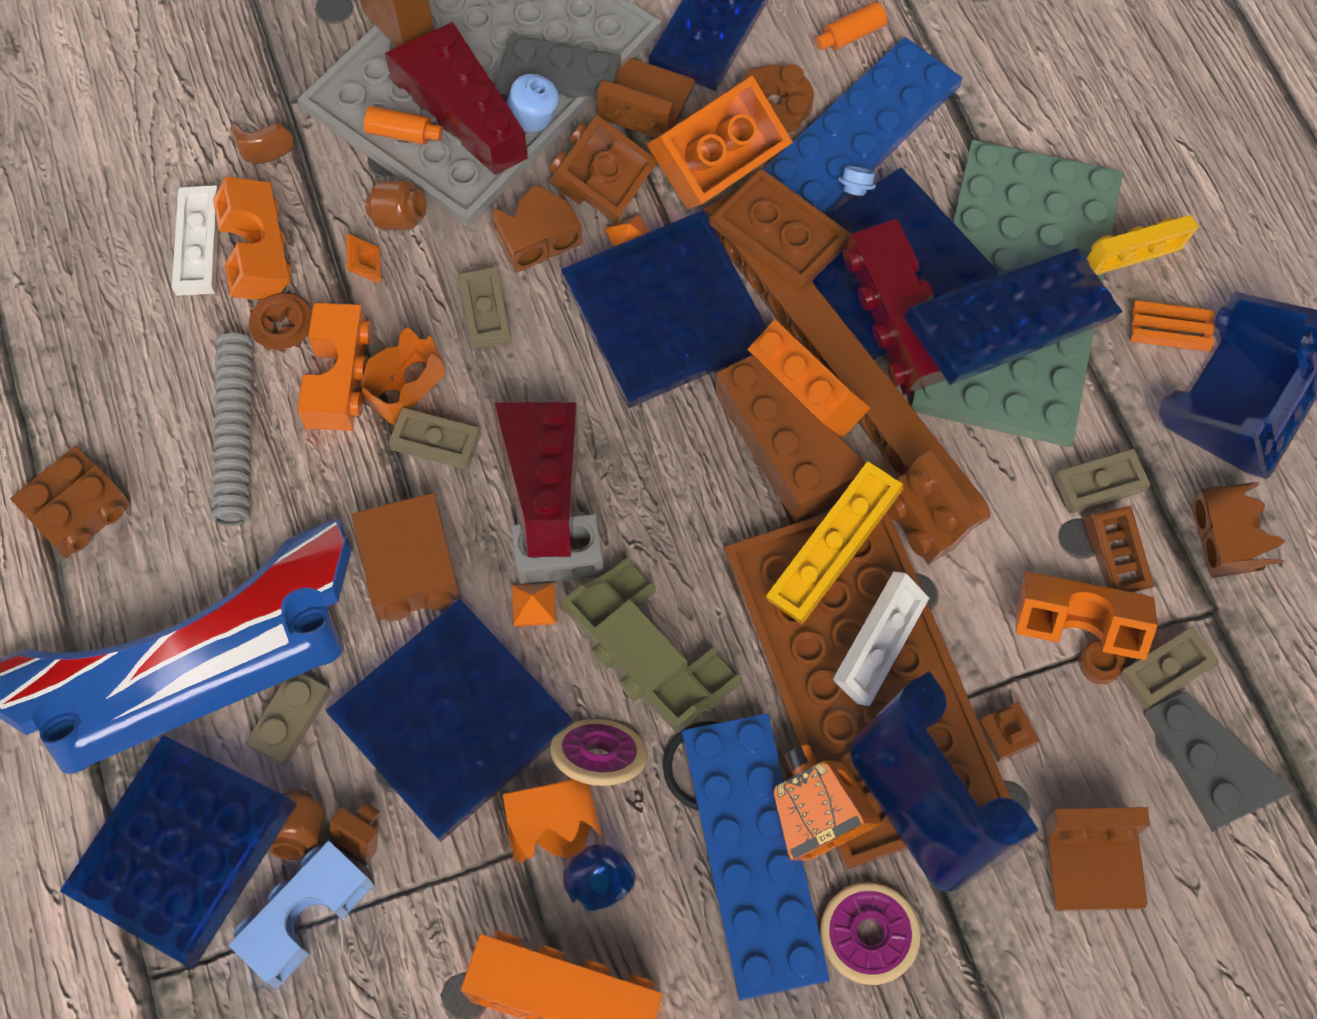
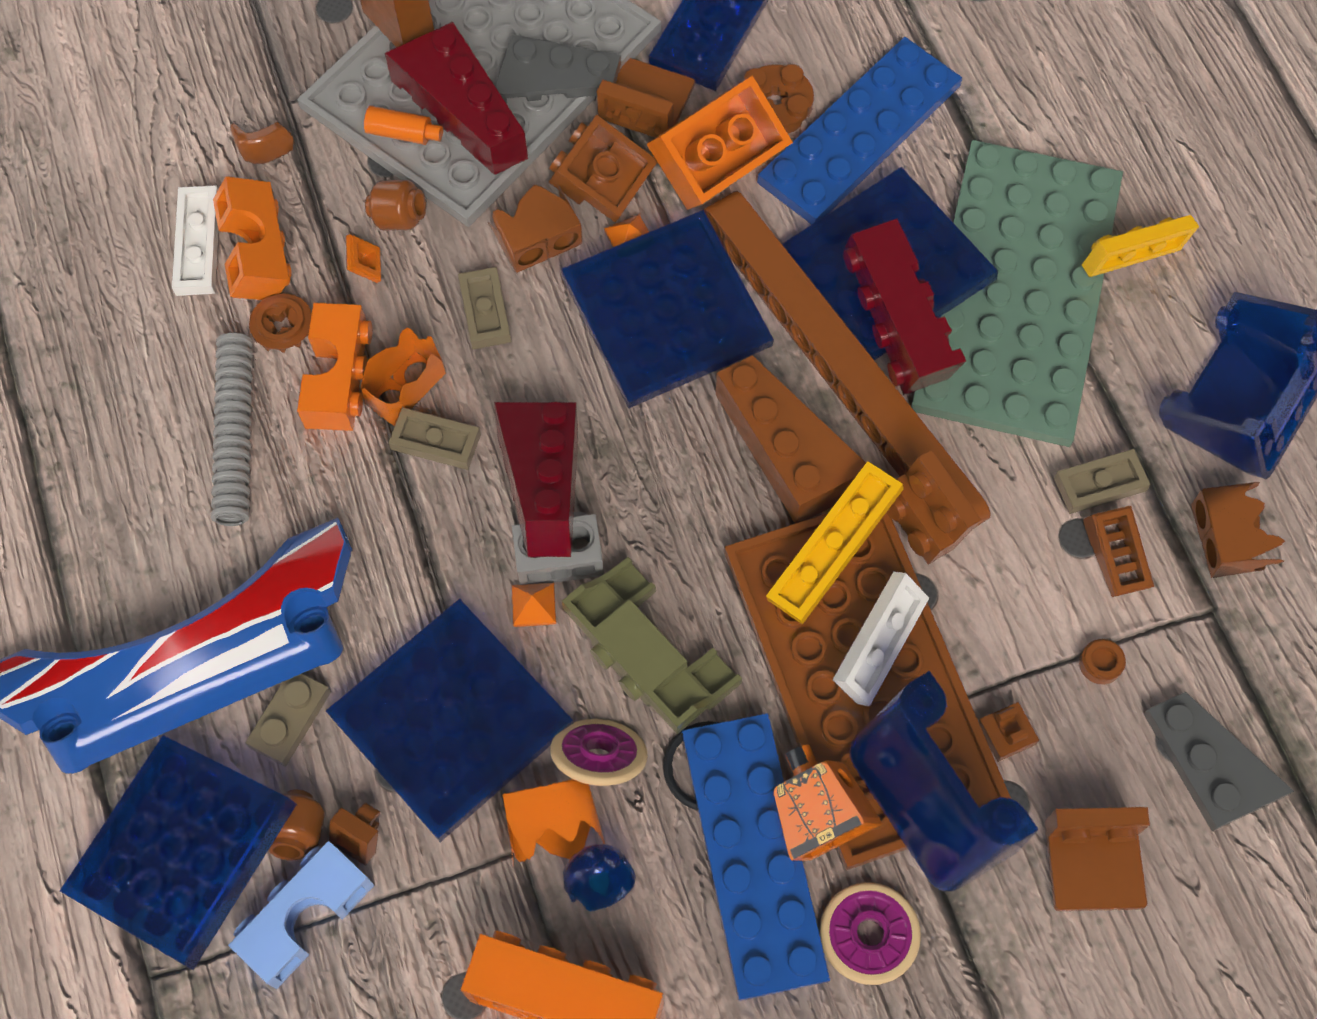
(71, 502): dark orange plate -> none
(406, 557): dark orange brick -> none
(533, 101): light blue head -> none
(780, 229): dark orange tile -> none
(808, 379): orange arch -> none
(852, 27): orange cylinder -> none
(857, 180): light blue plate -> none
(1012, 315): clear blue plate -> none
(1117, 617): orange arch -> none
(1169, 668): dark tan plate -> none
(1172, 319): orange tile -> none

